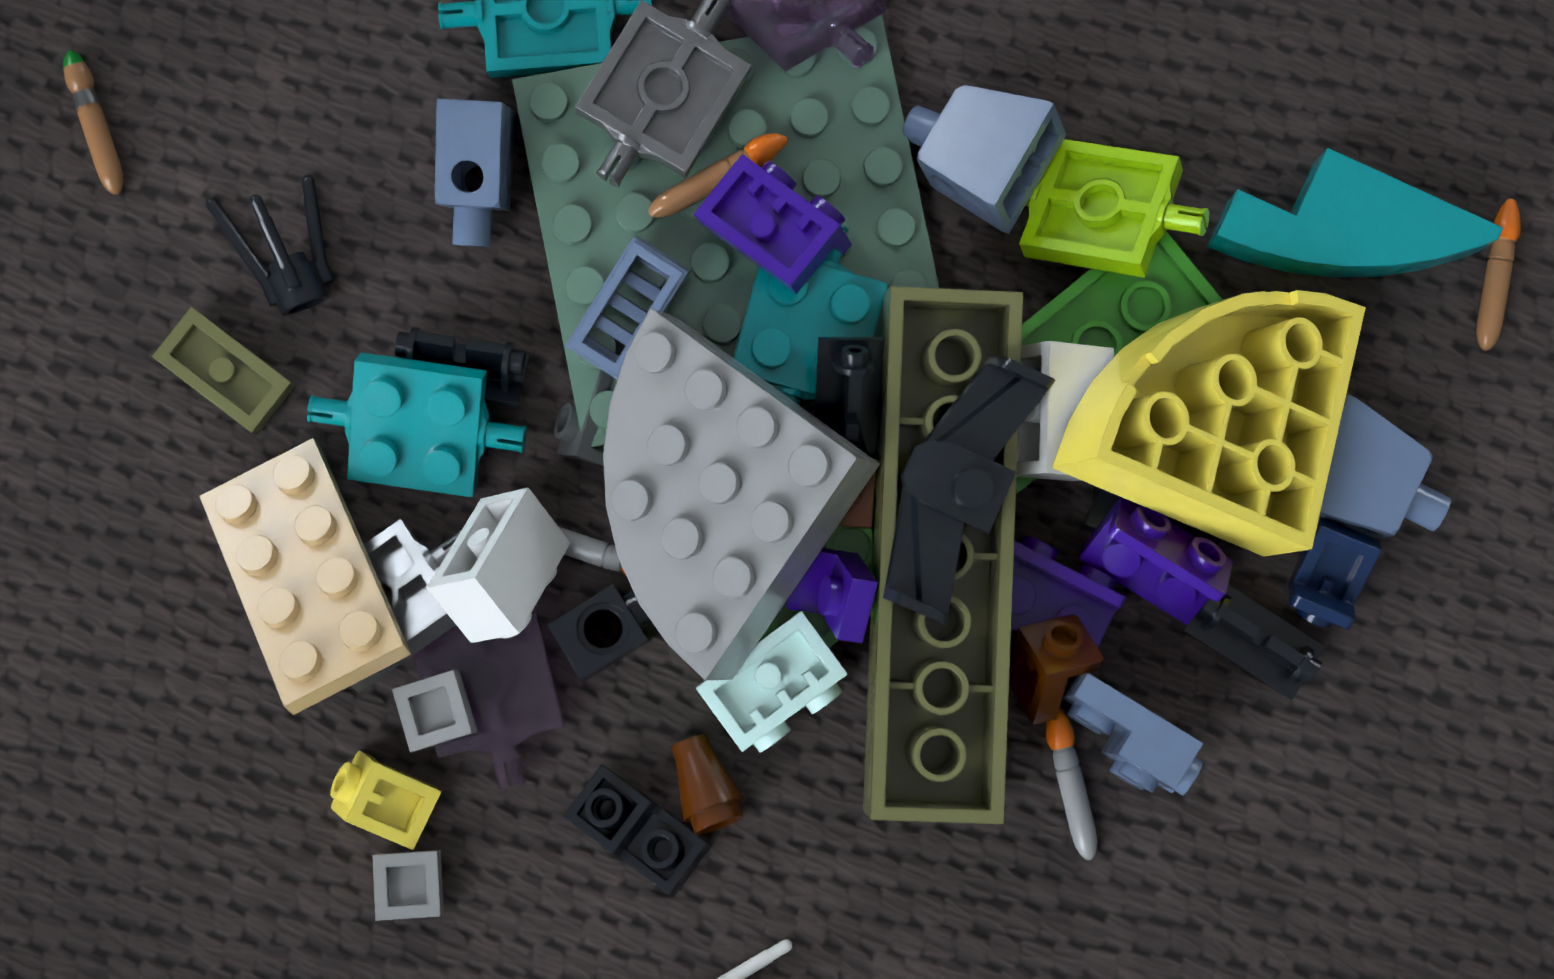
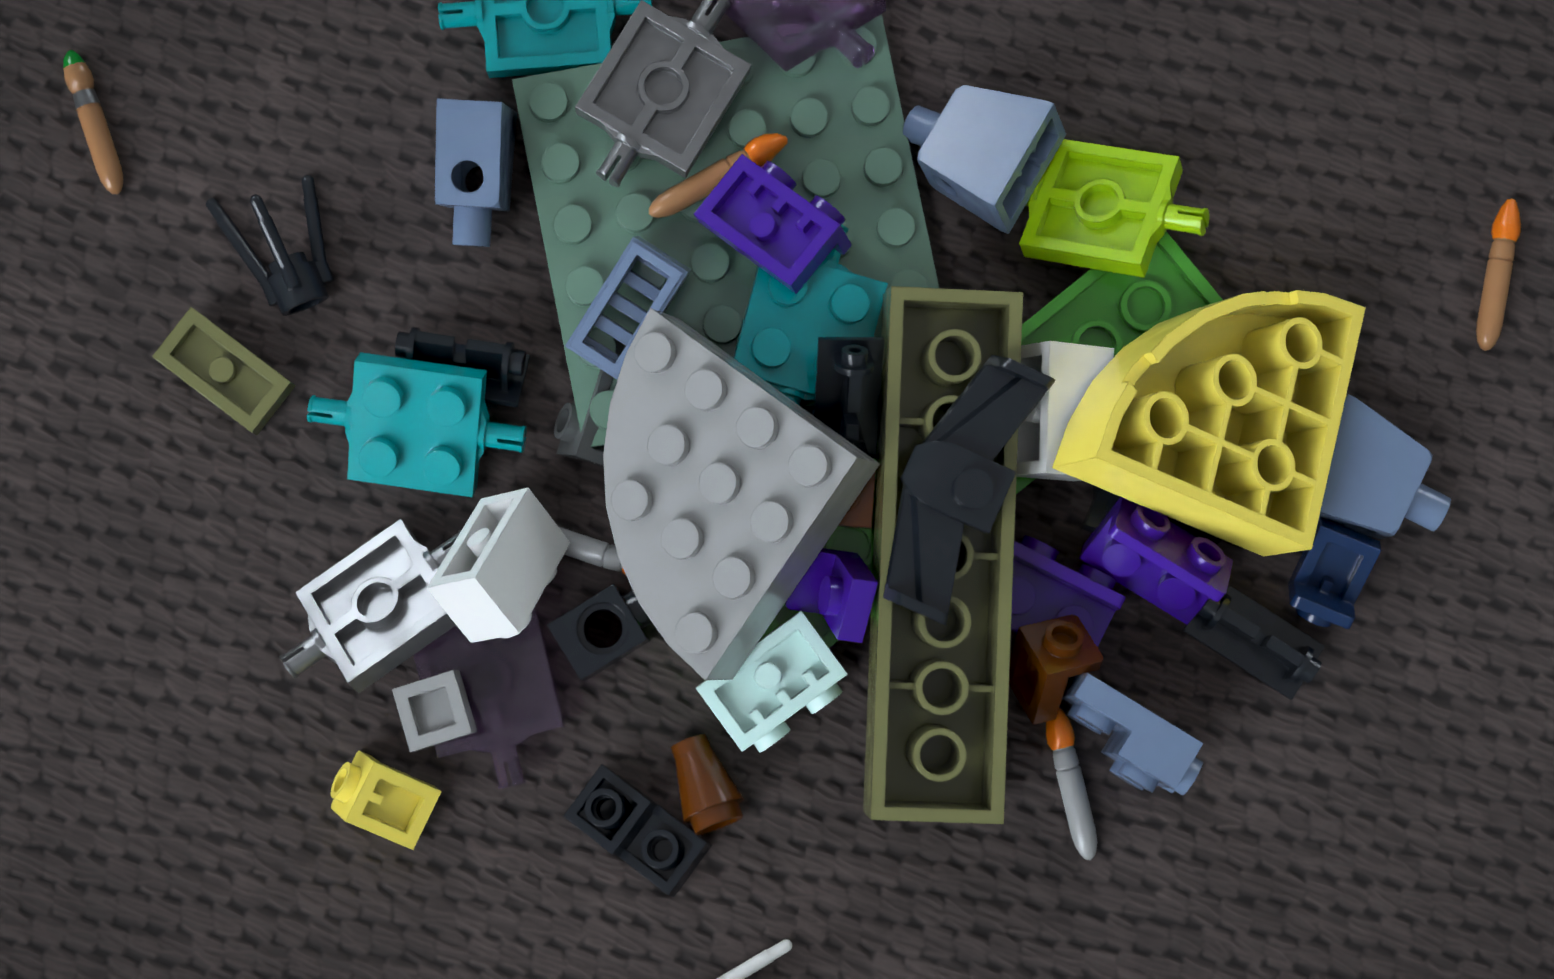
(304, 577): tan plate -> none
(408, 885): light grey plate -> none
(1350, 226): teal slope -> none

